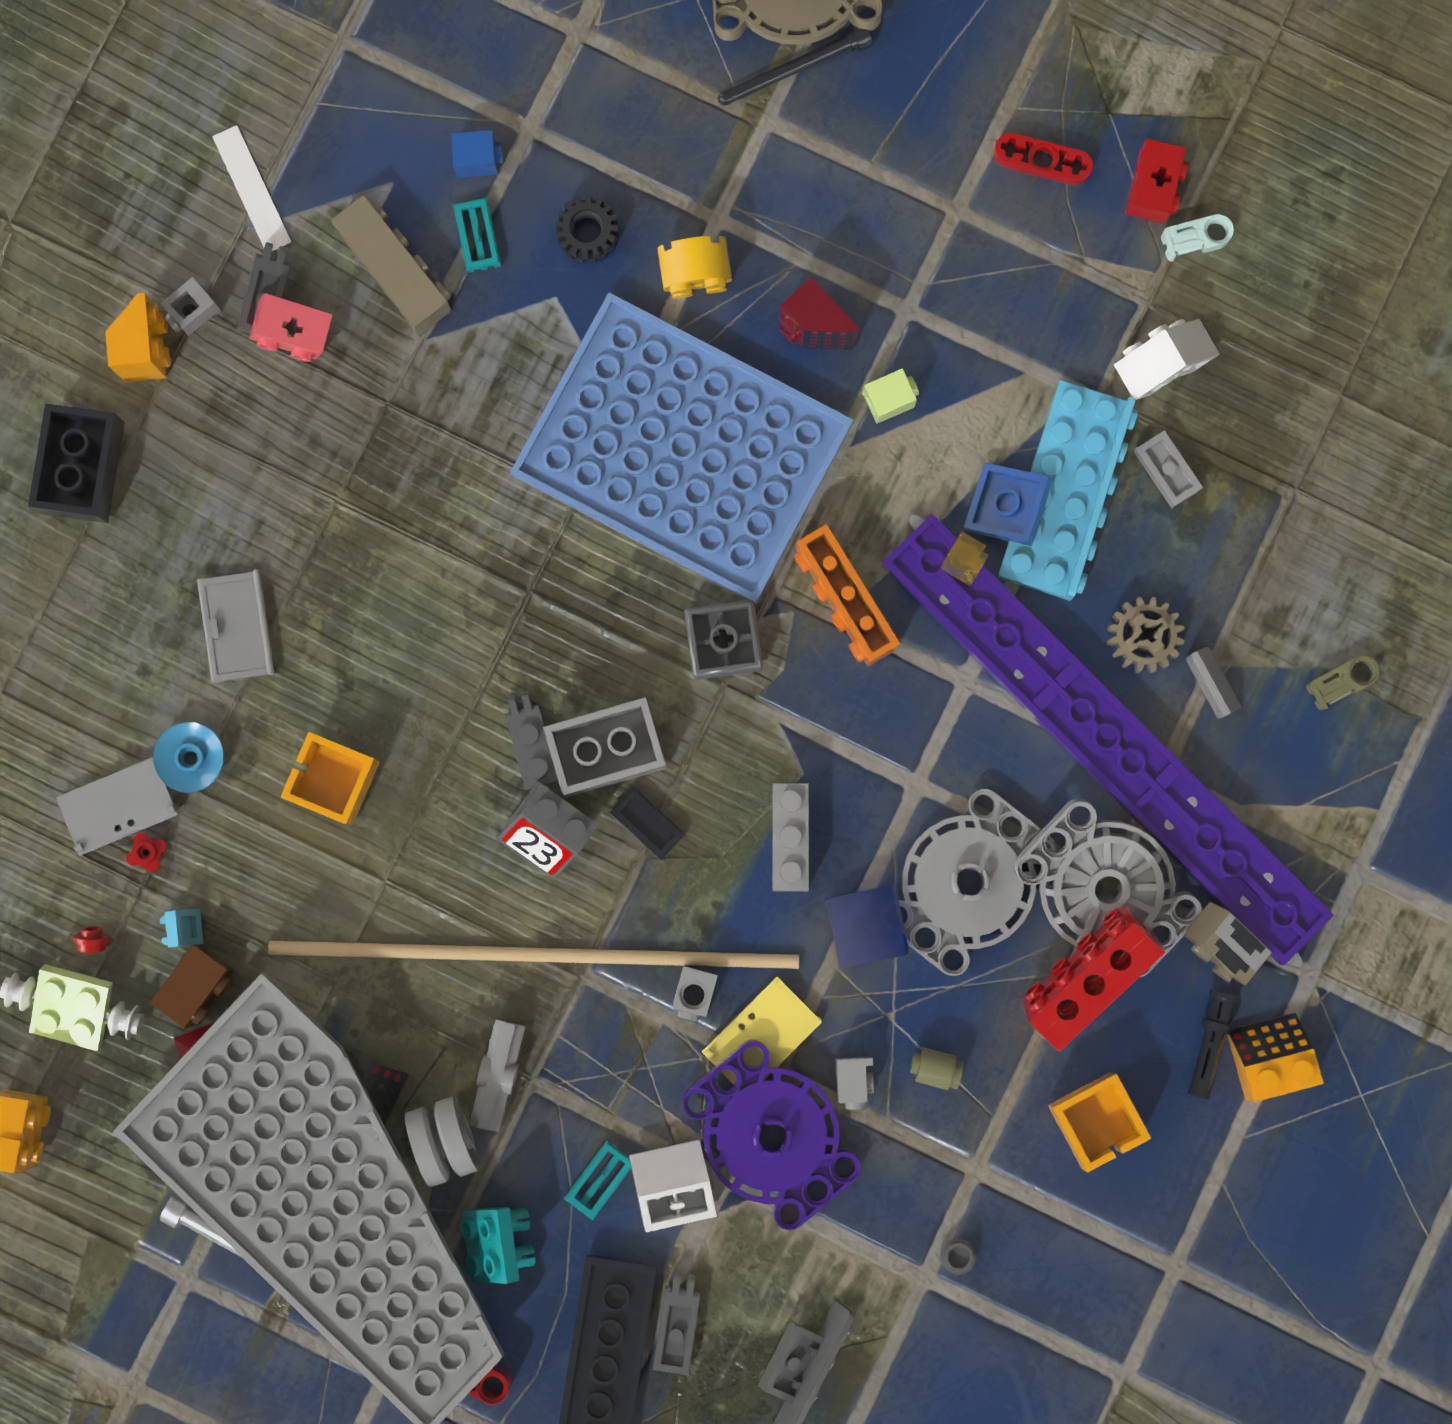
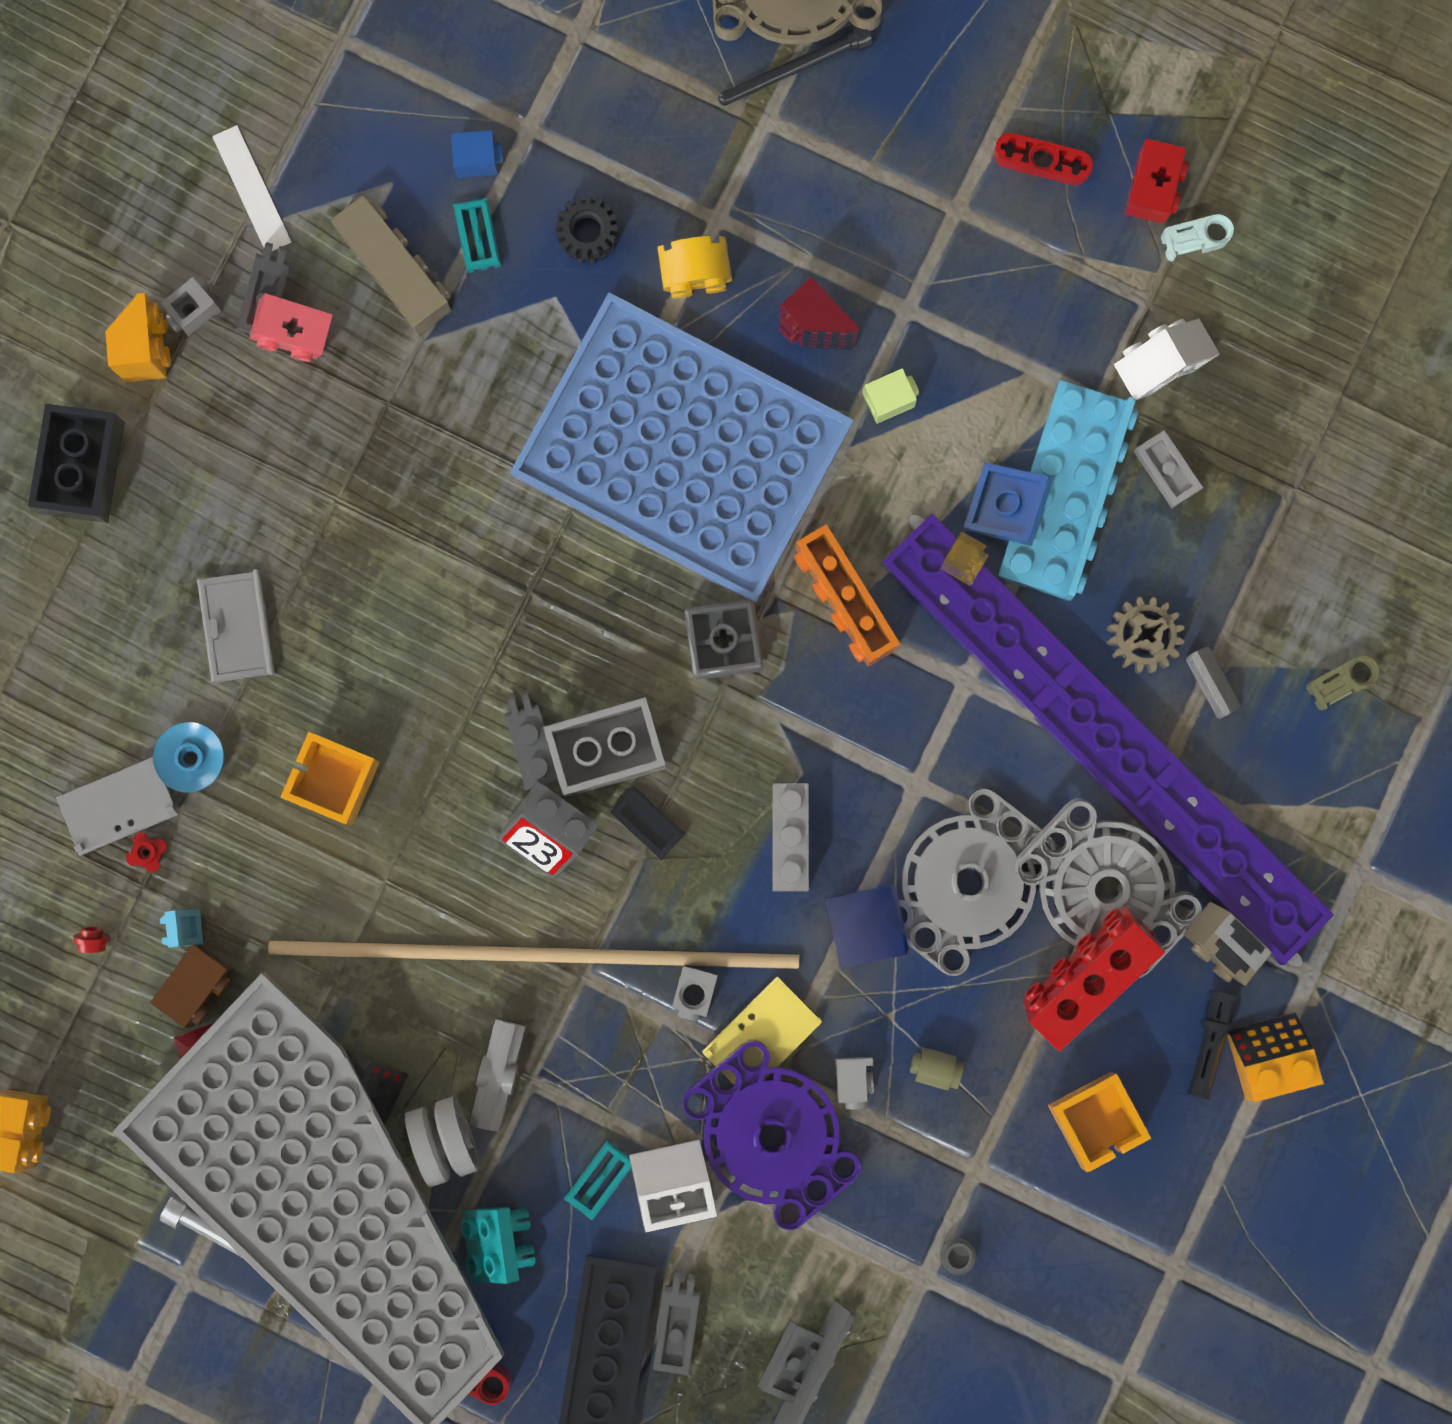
(71, 1007): yellowish green plate -> none

